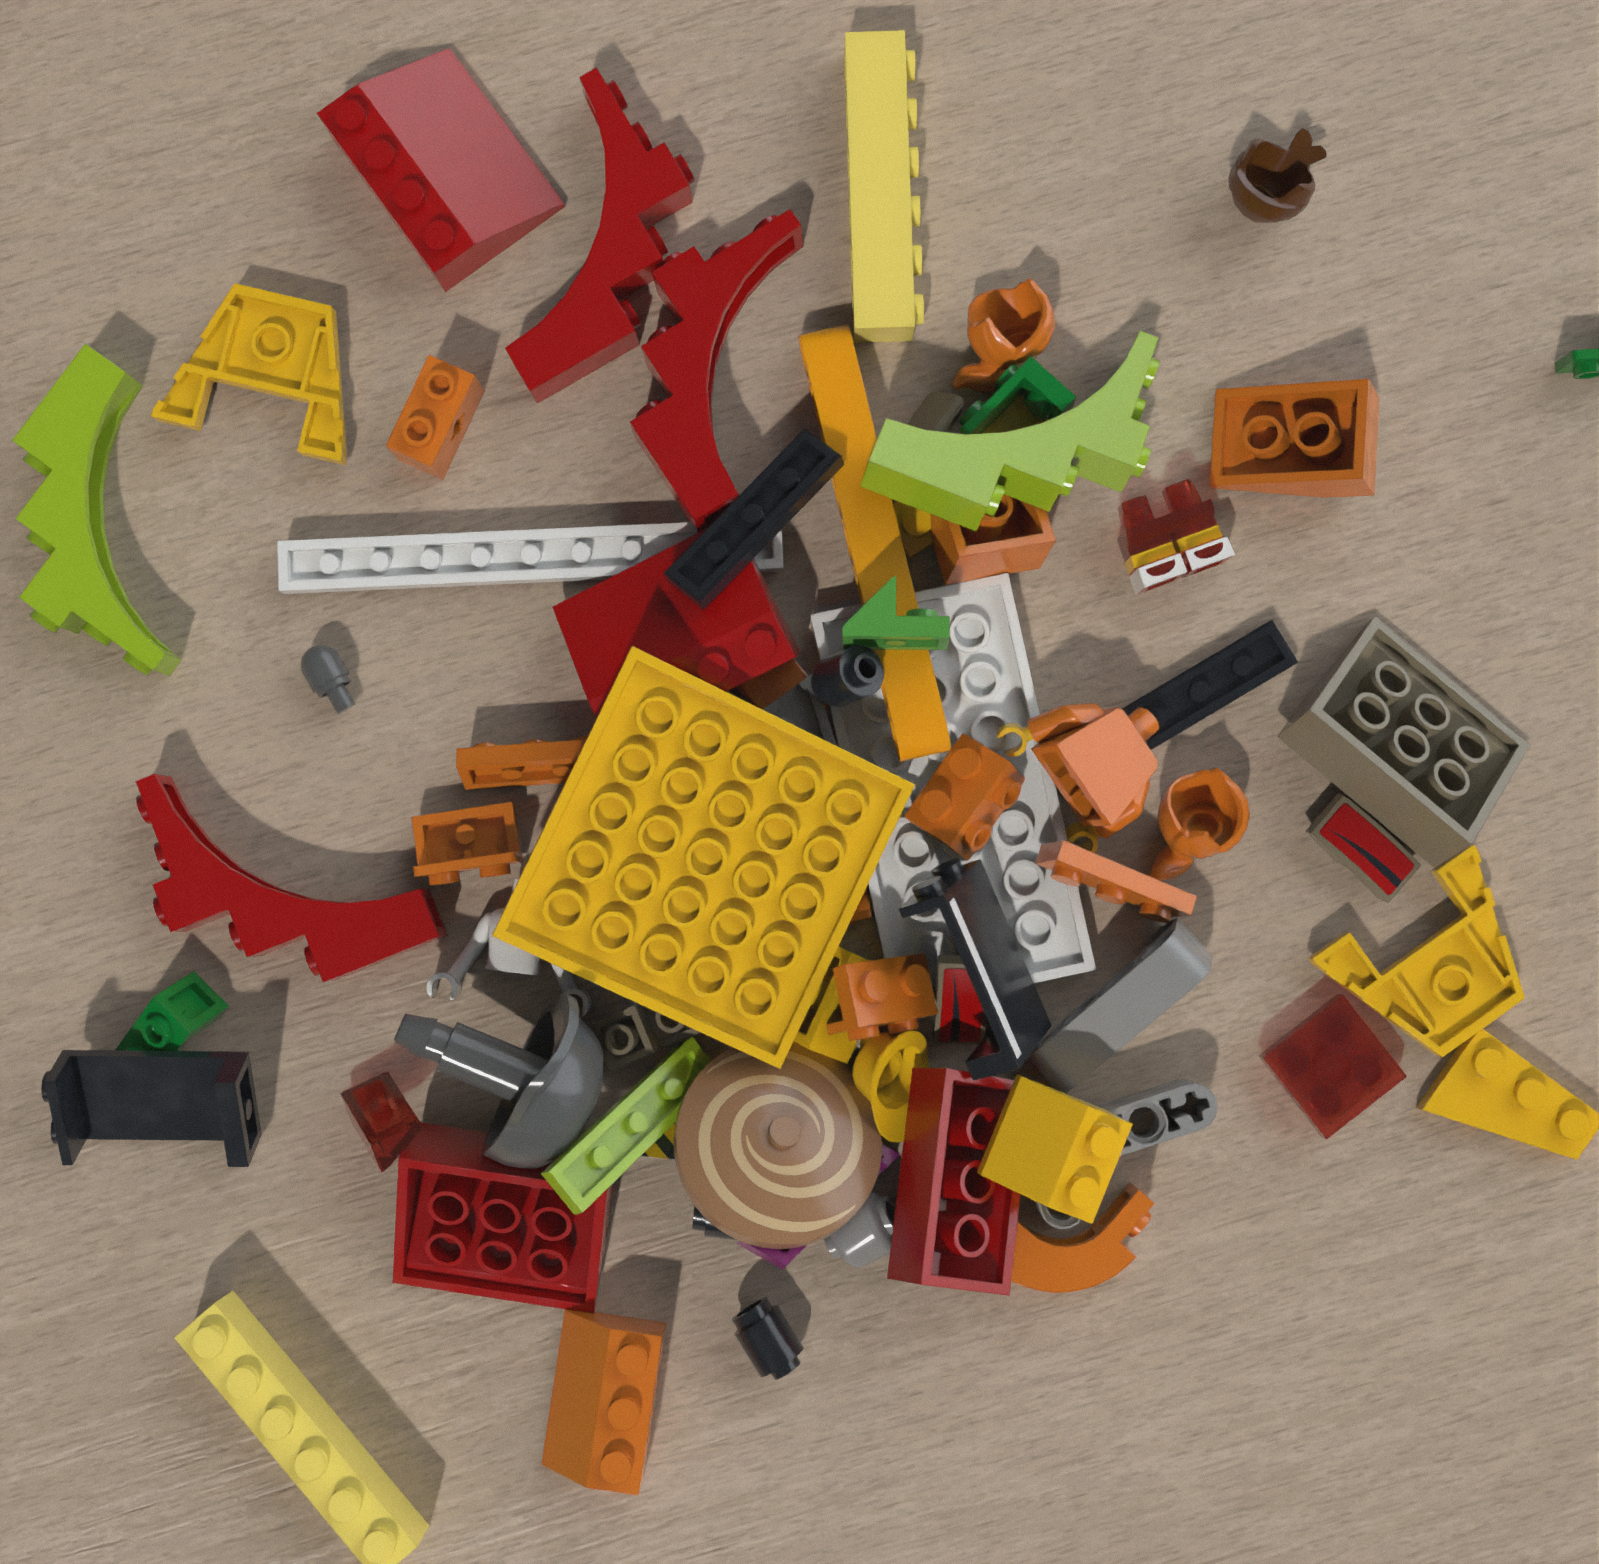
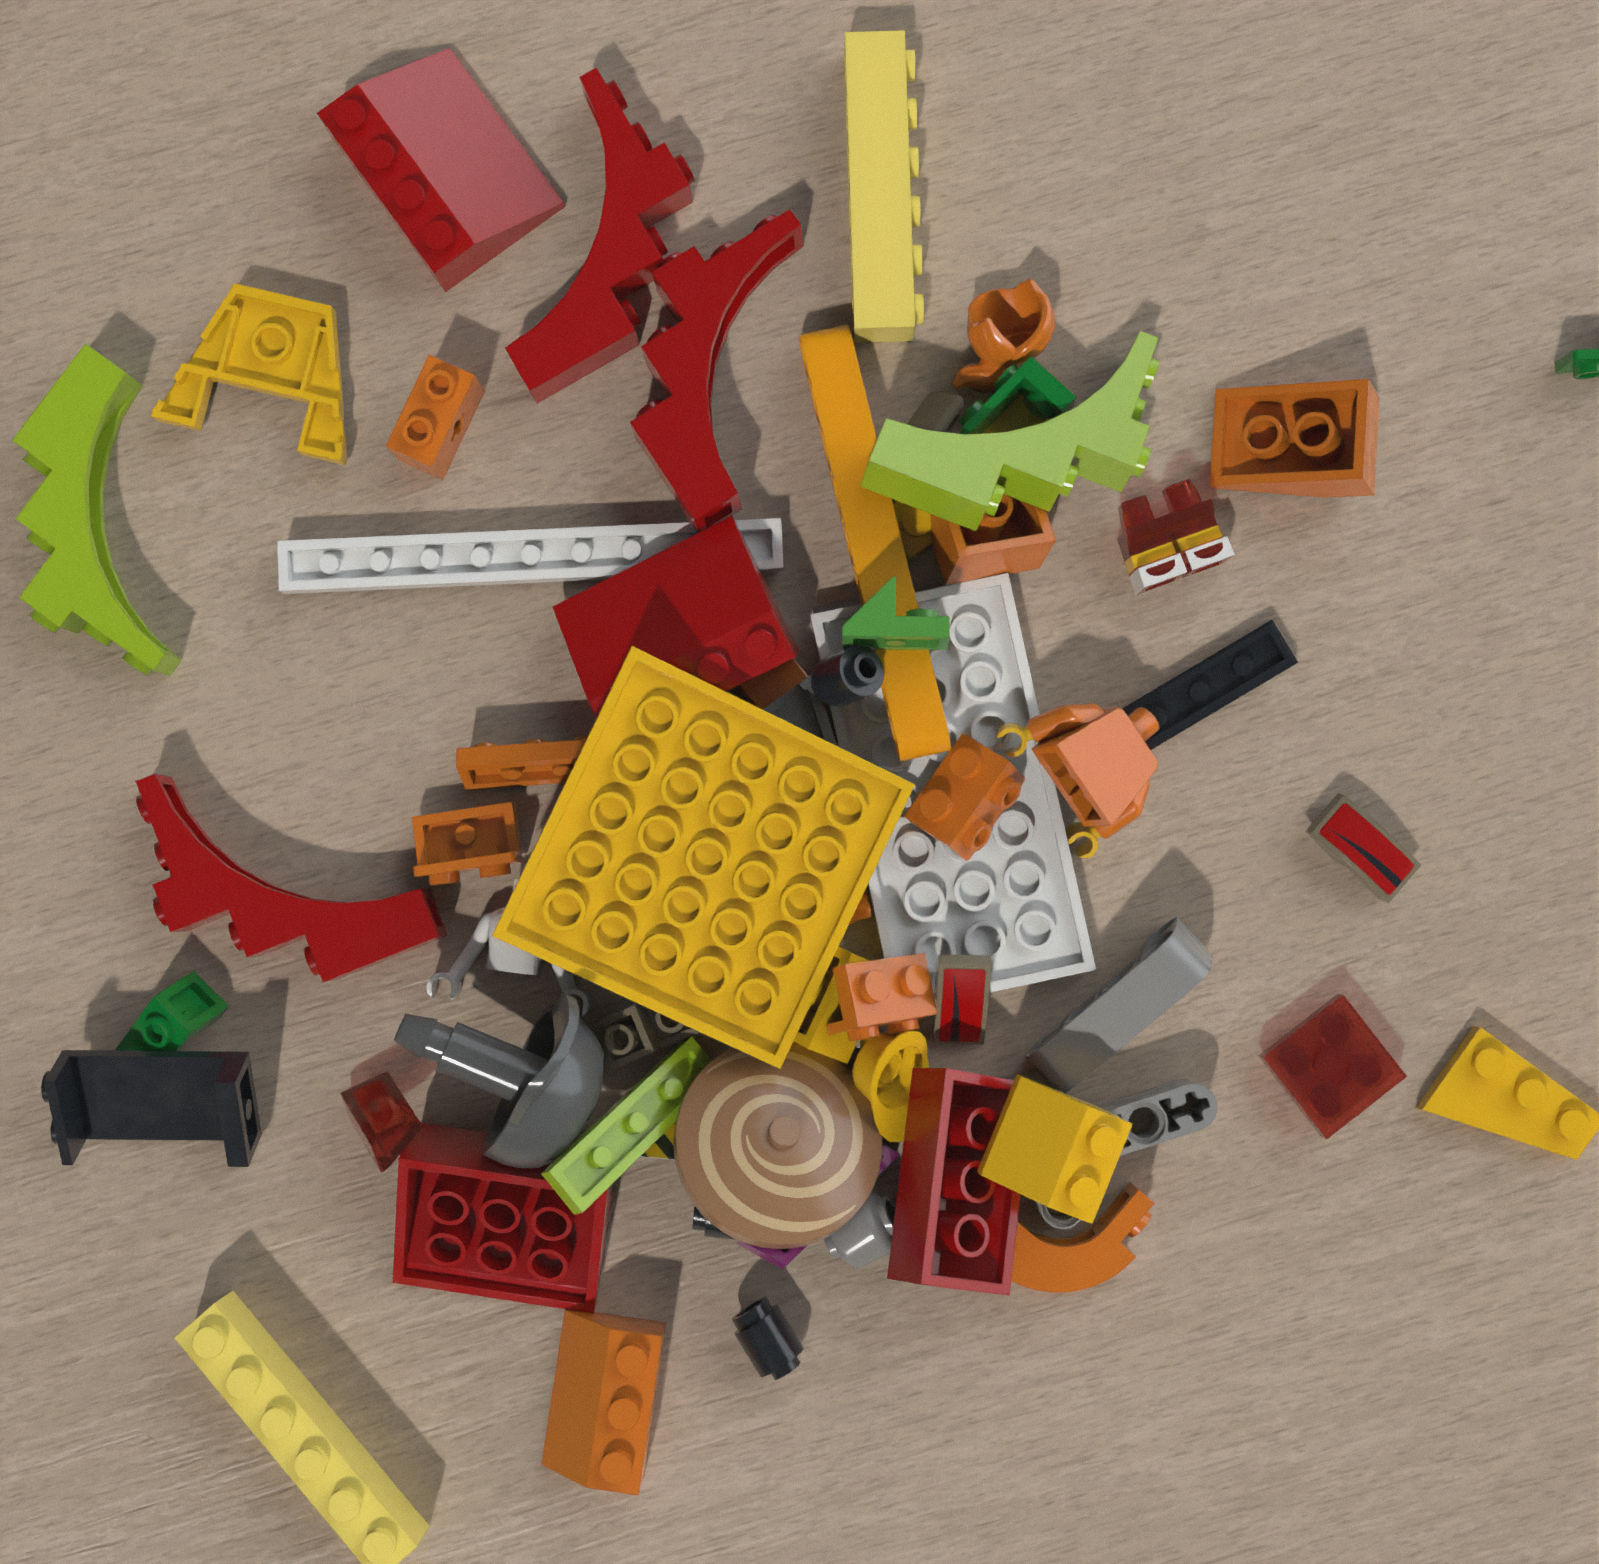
(327, 676): dark grey cylinder -> none
(754, 518): black tile -> none
(991, 962): black panel -> none
(1115, 881): orange plate -> none
(1198, 819): orange hair -> none
(1273, 181): reddish brown hat -> none
(1406, 743): dark tan slope -> none
(1447, 982): yellow wing -> none

